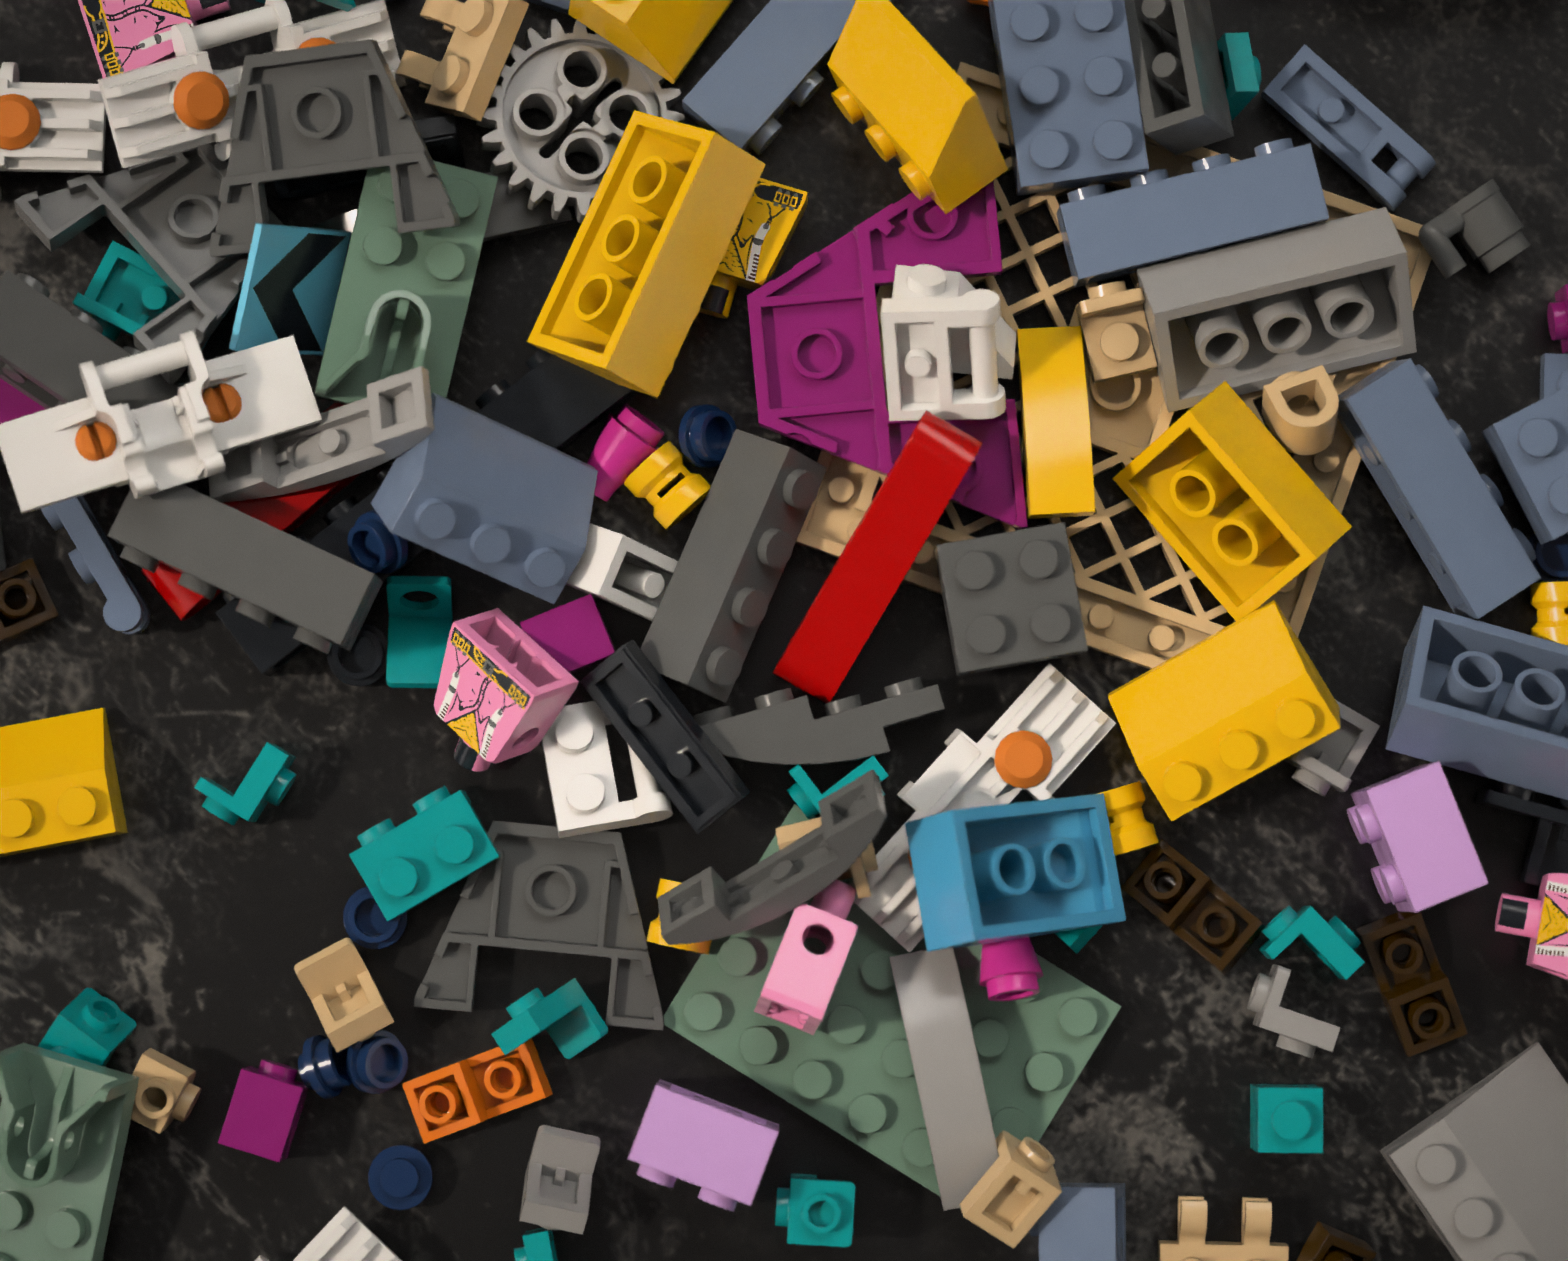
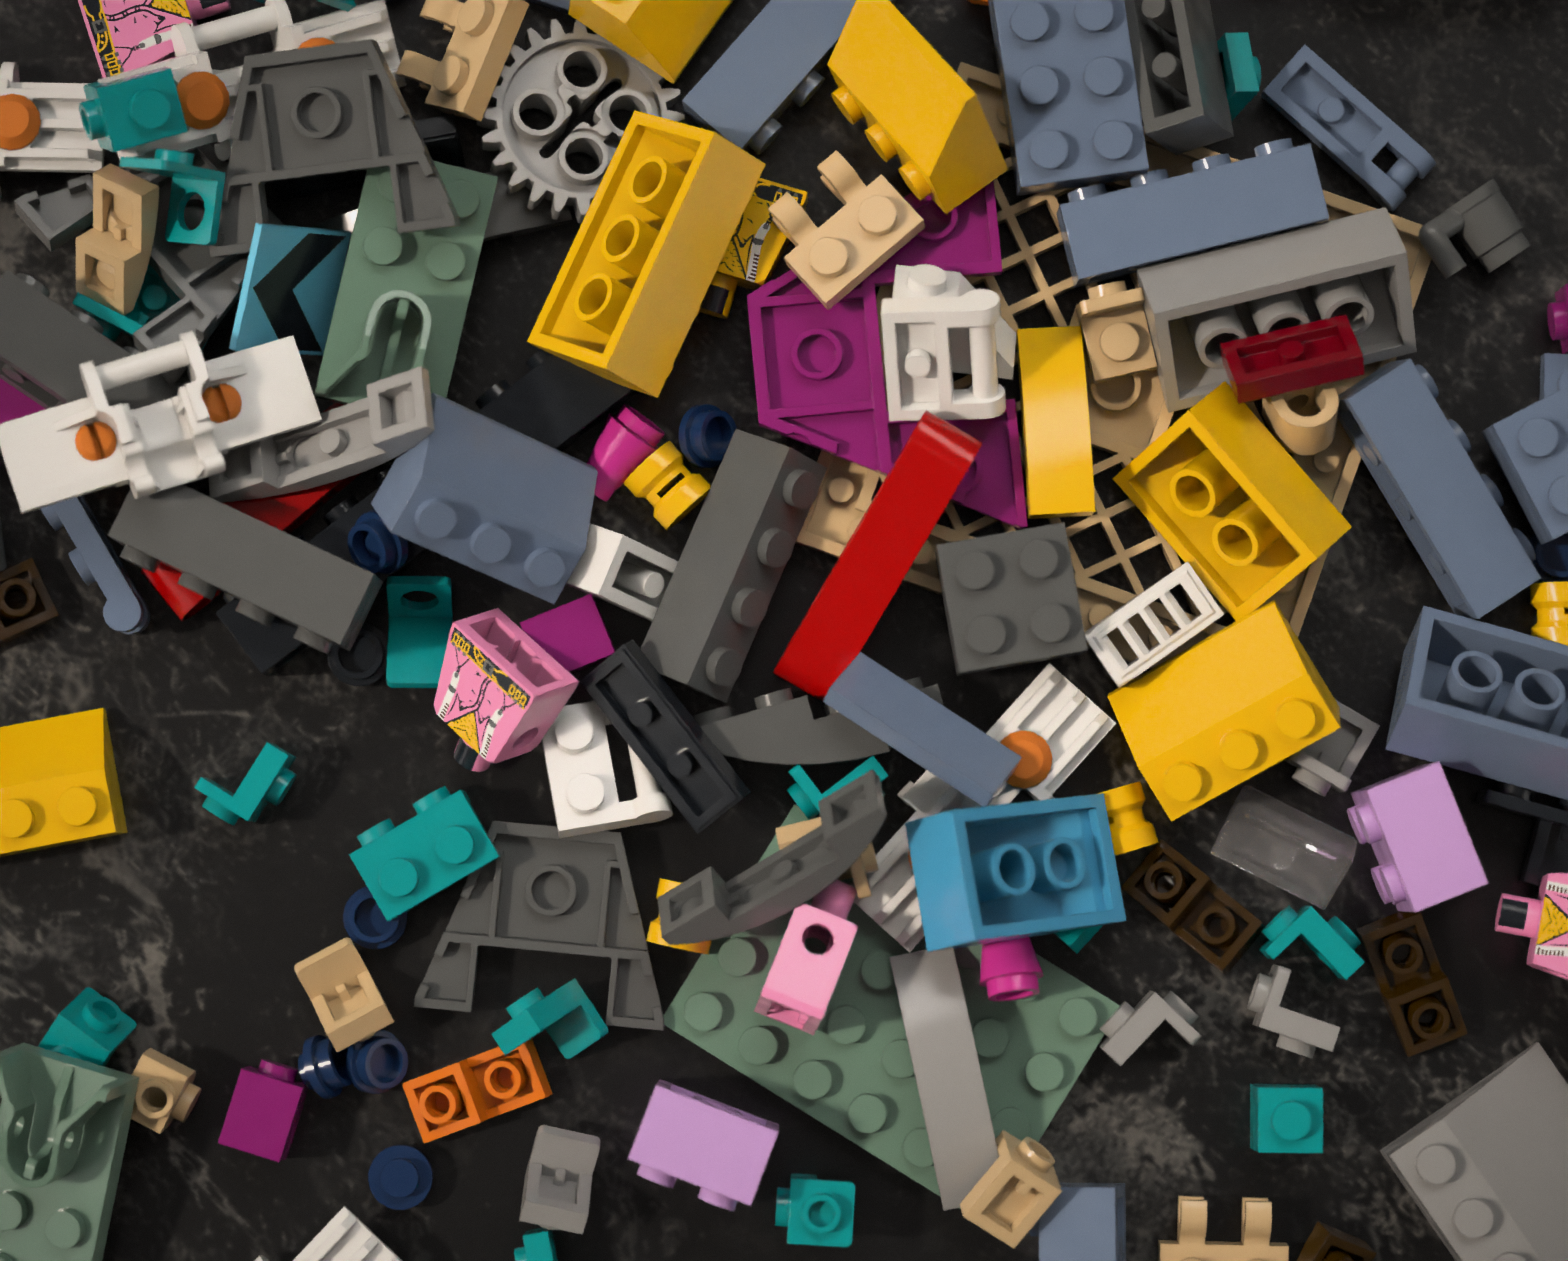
(118, 248): none -> tan slope
(132, 110): none -> teal bracket
(186, 182): none -> teal bracket
(853, 240): none -> tan plate
(922, 729): none -> sand blue tile
(1109, 655): none -> white slope
(1132, 1026): none -> light grey bracket
(1285, 847): none -> clear slope
(1292, 359): none -> dark red plate

